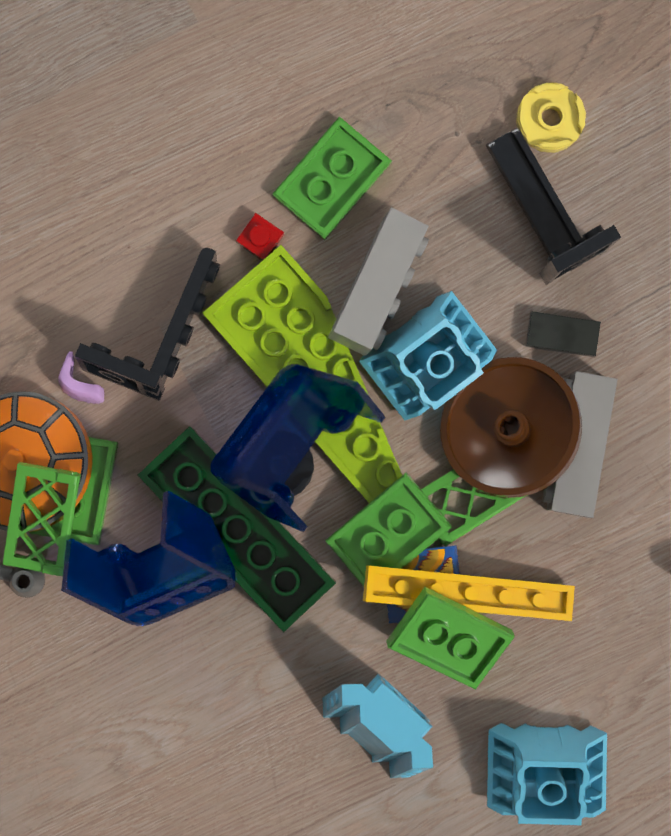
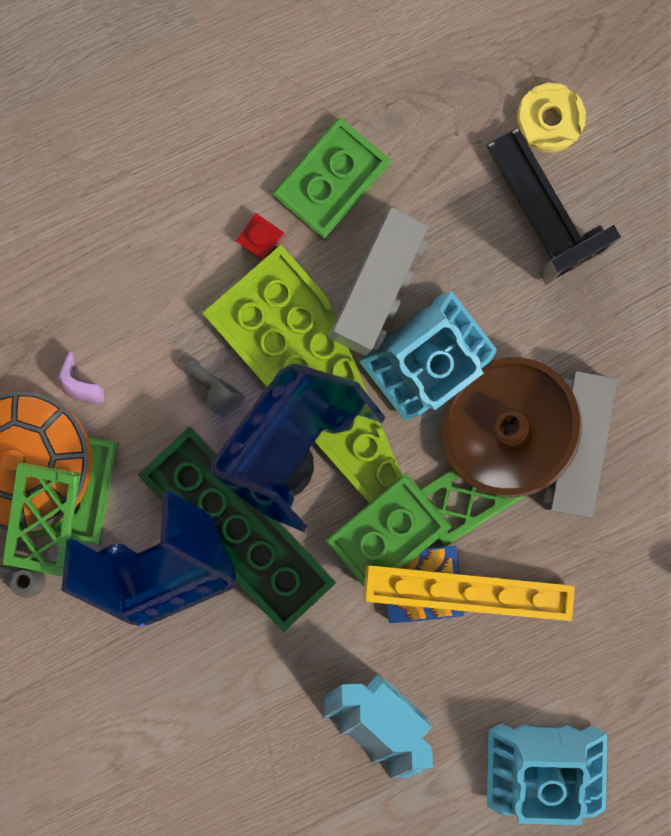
(130, 371): black bracket -> none
(222, 396): none -> dark grey bar
(450, 638): bright green tile -> none
(563, 334): pearl dark grey tile -> none

